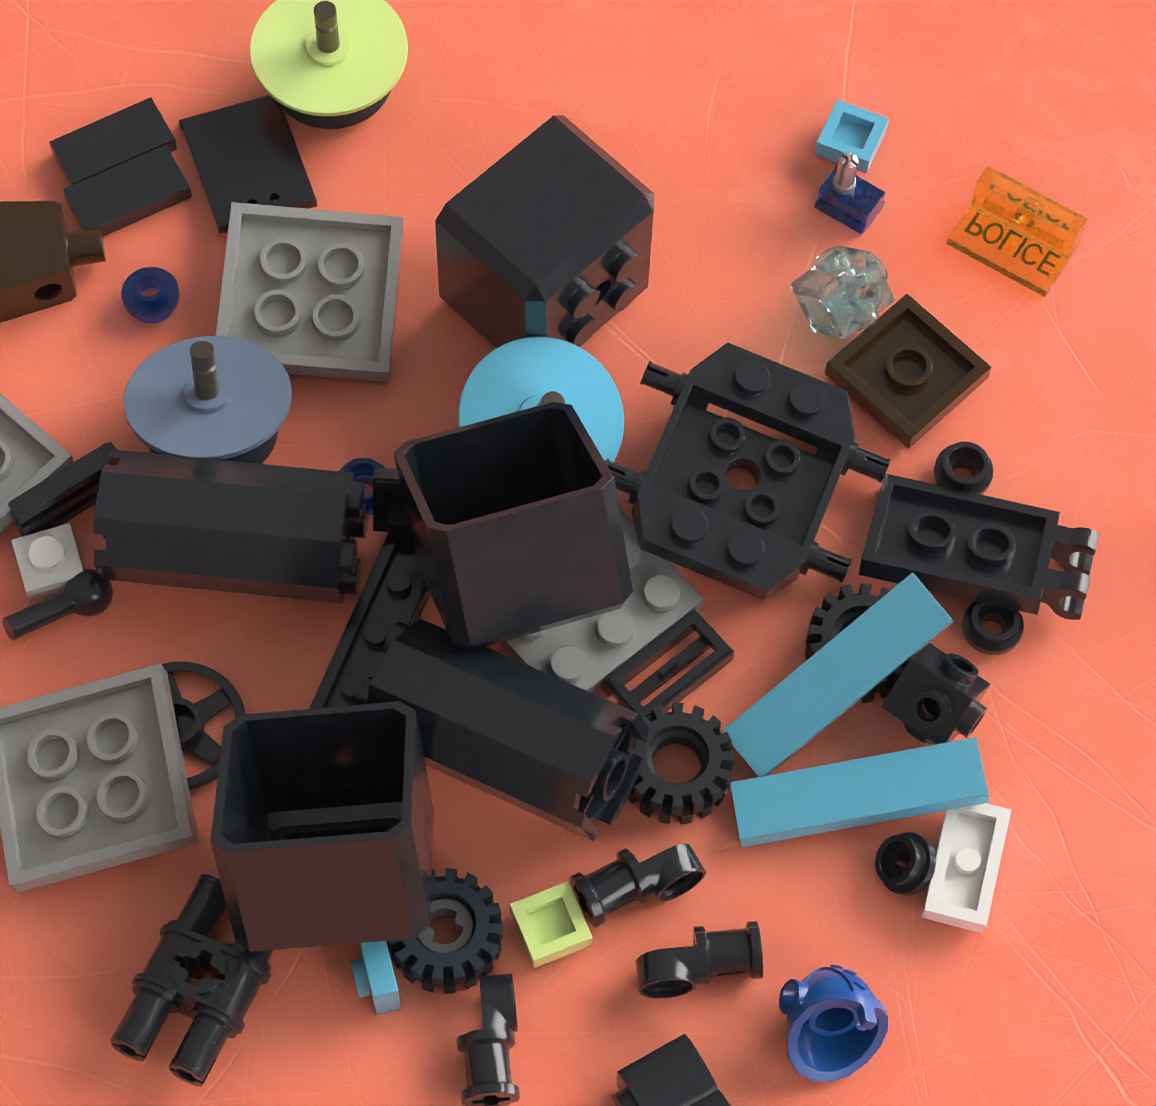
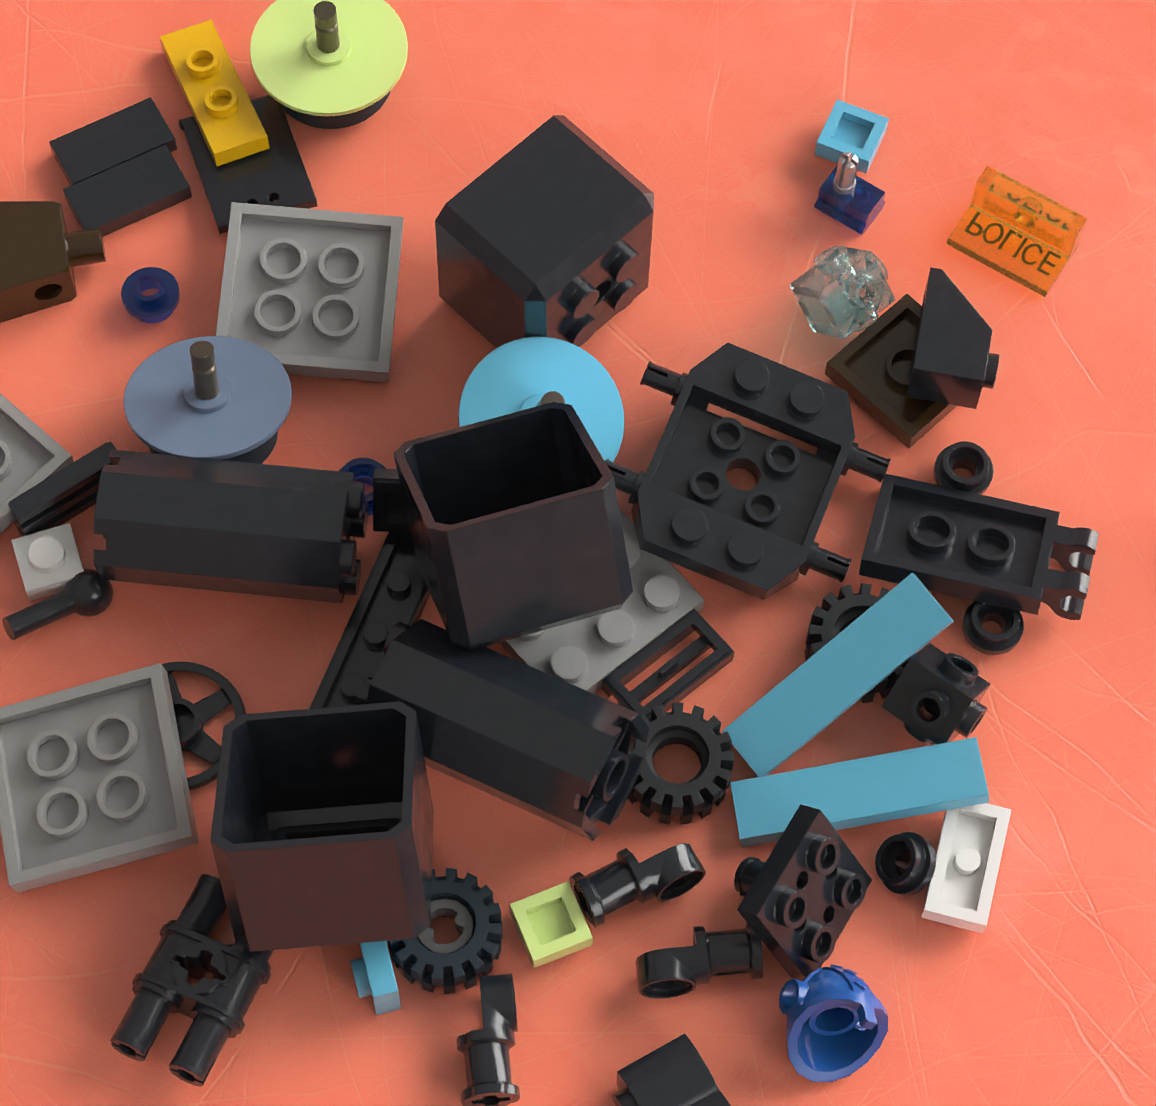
(214, 92): none -> yellow plate
(802, 892): none -> black plate
(951, 347): none -> black slope

